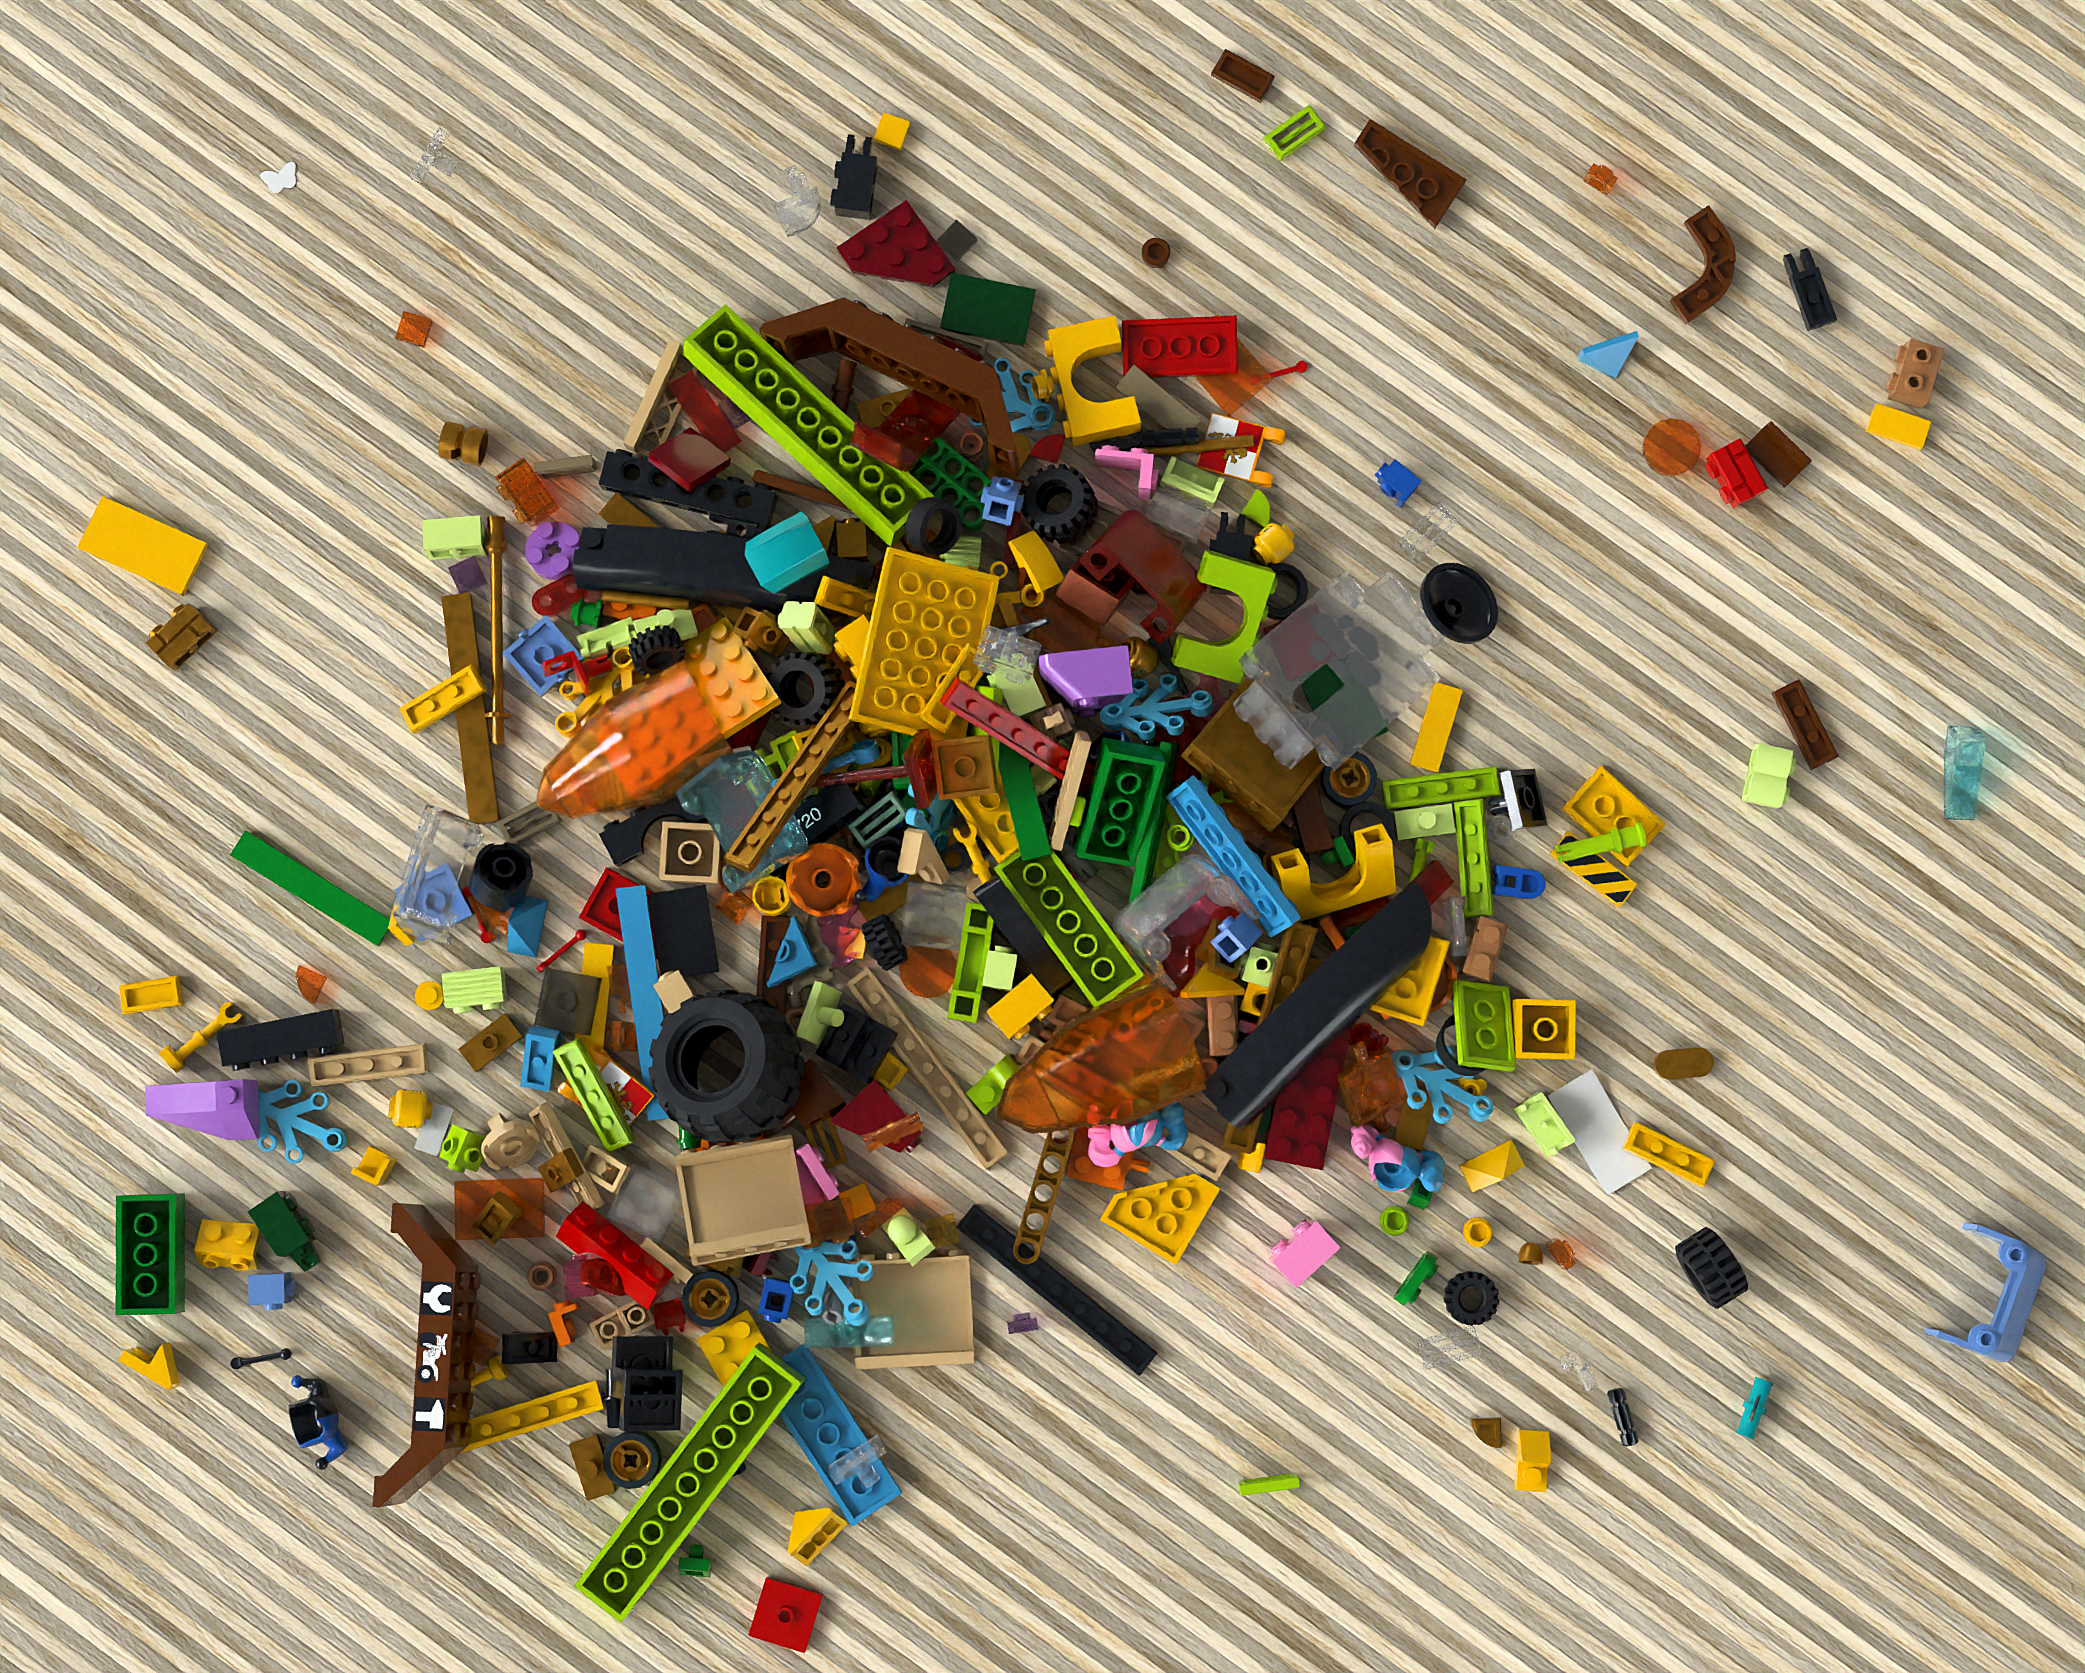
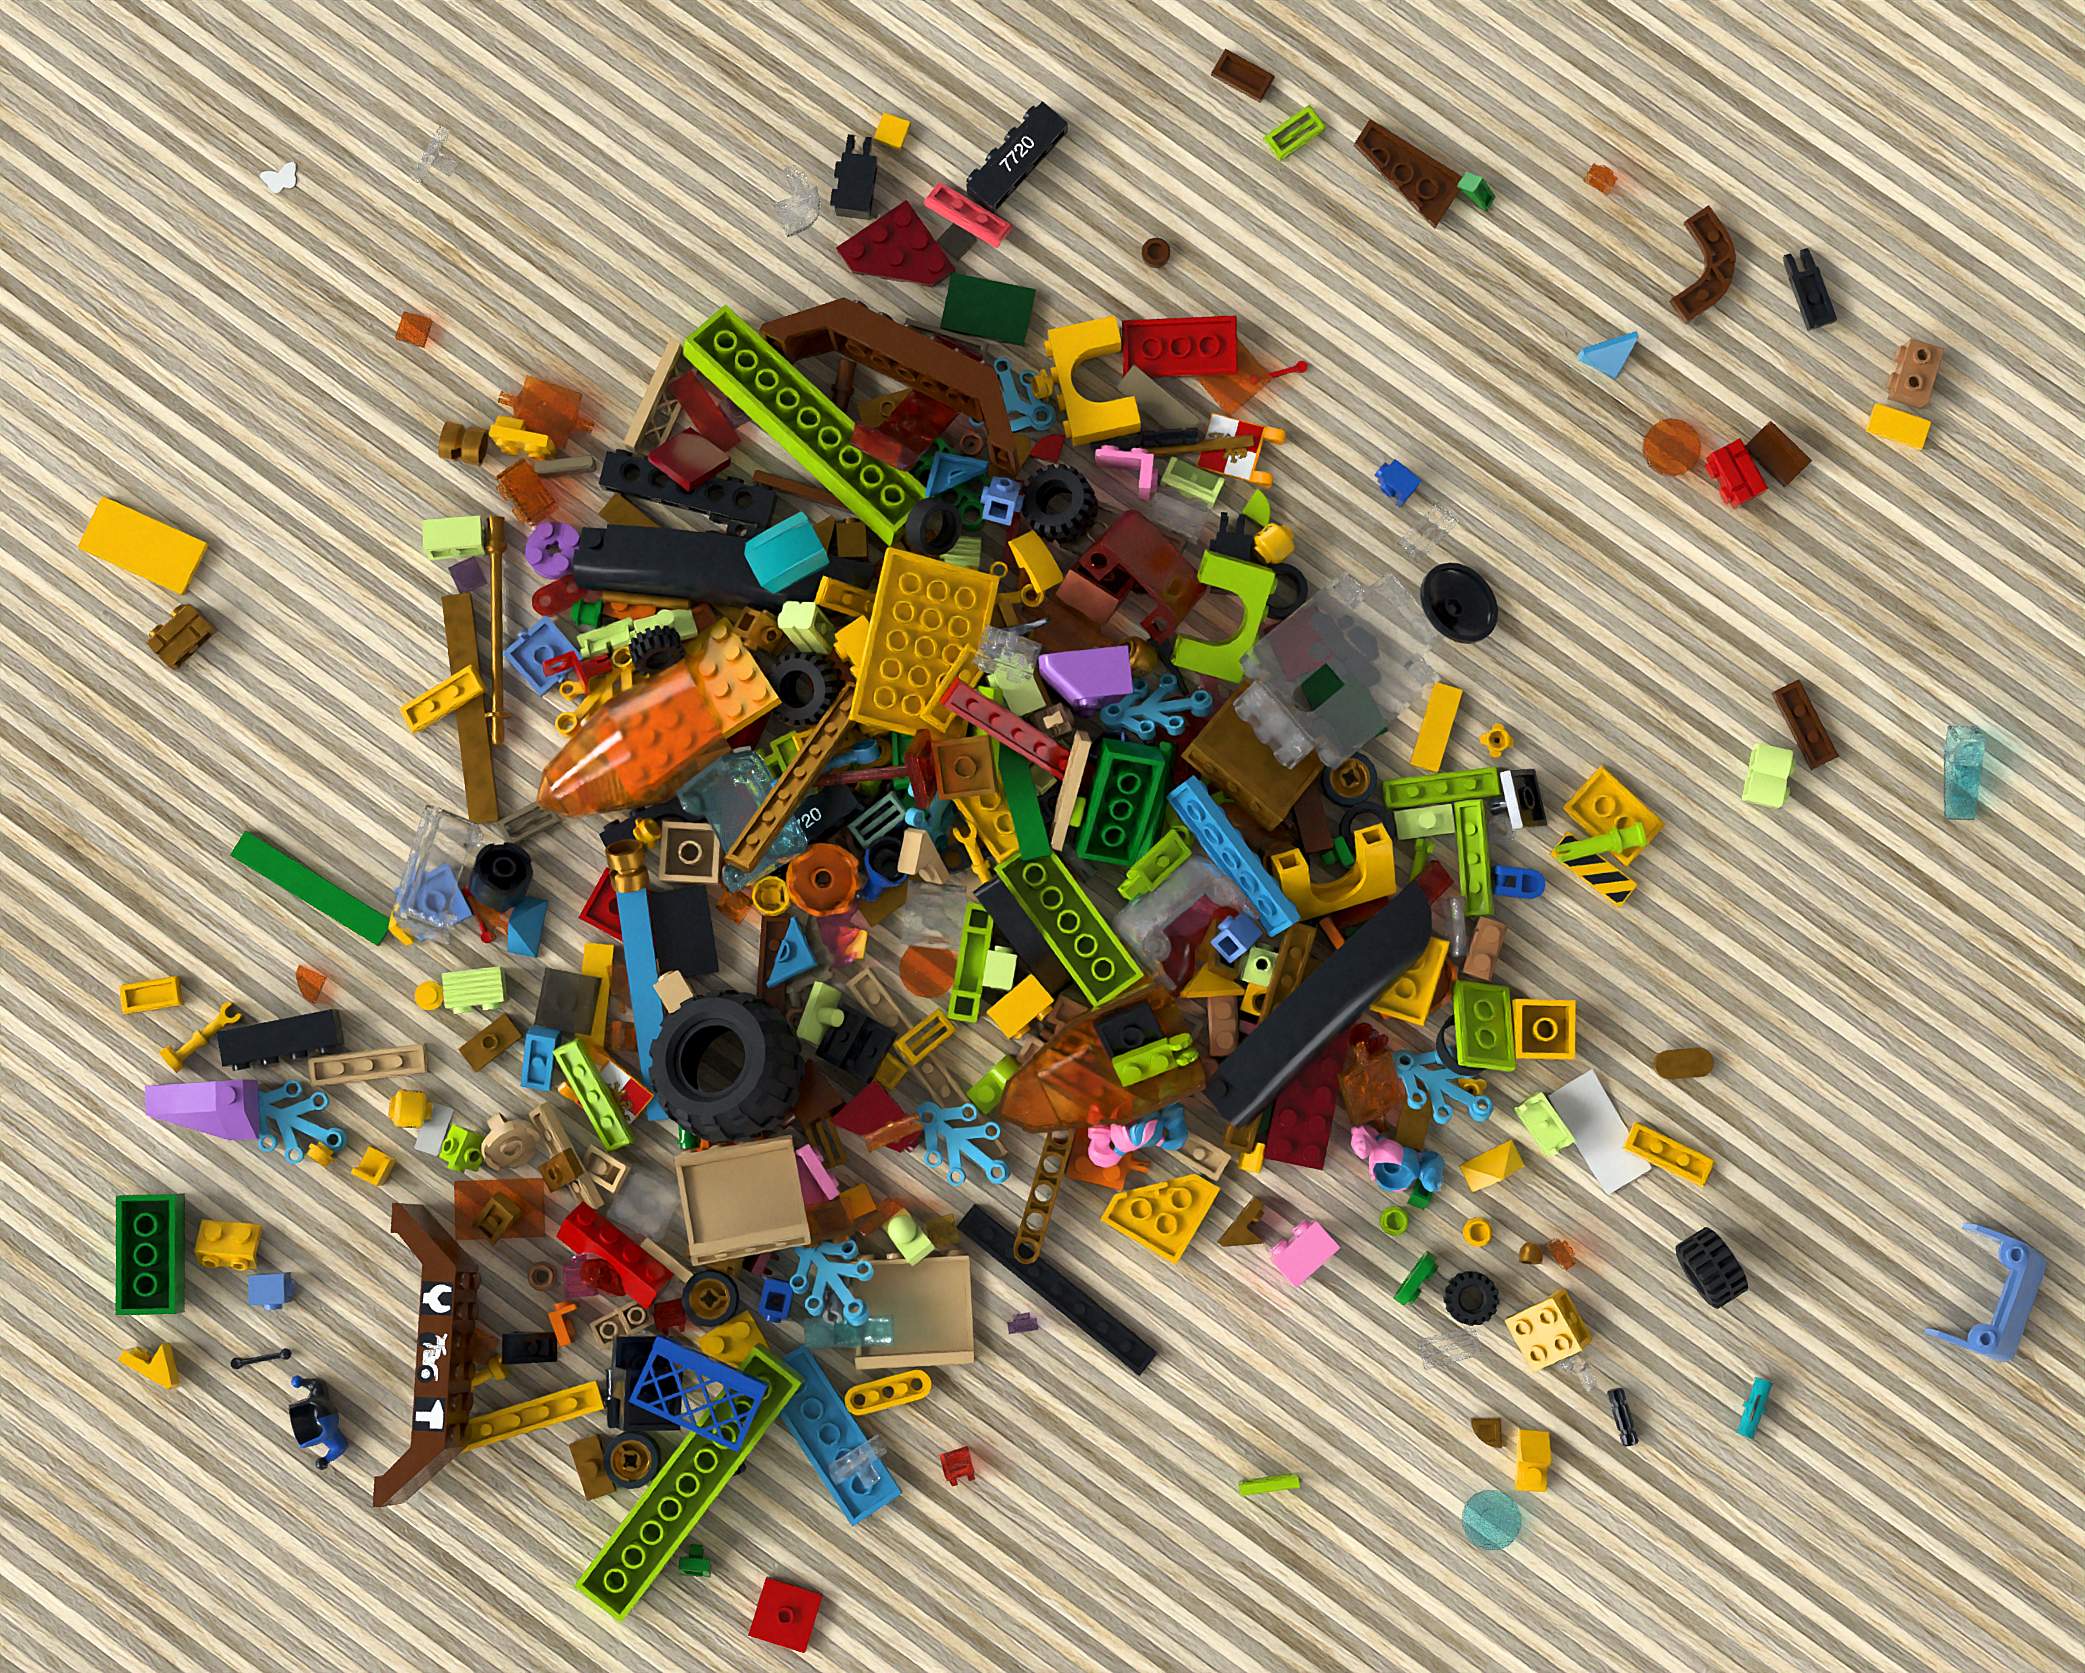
(286, 1229): dark green hinge -> none
(320, 1154): none -> yellow plate
(512, 438): none -> yellow plate
(548, 410): none -> clear orange plate
(580, 935): red hinge -> none
(626, 865): none -> pearl gold wheel
(647, 832): none -> yellow plate
(710, 1368): none -> blue fence
(813, 1532): yellow slope -> none
(877, 1400): none -> yellow plate
(884, 942): black tyre -> none
(908, 1051): none -> yellow tile
(952, 470): none -> dark azure tile
(957, 1464): none -> clear red tile
(958, 1140): none -> medium azure plant
(968, 215): none -> coral tile
(1016, 157): none -> black brick
(1128, 1028): none -> black tile
(1154, 1059): none -> lime hinge
(1155, 865): none -> lime hinge
(1237, 1233): none -> pearl gold slope
(1477, 190): none -> green piece
(1491, 1519): none -> clear light blue tile
(1505, 740): none -> yellow plate
(1549, 1330): none -> yellow bracket

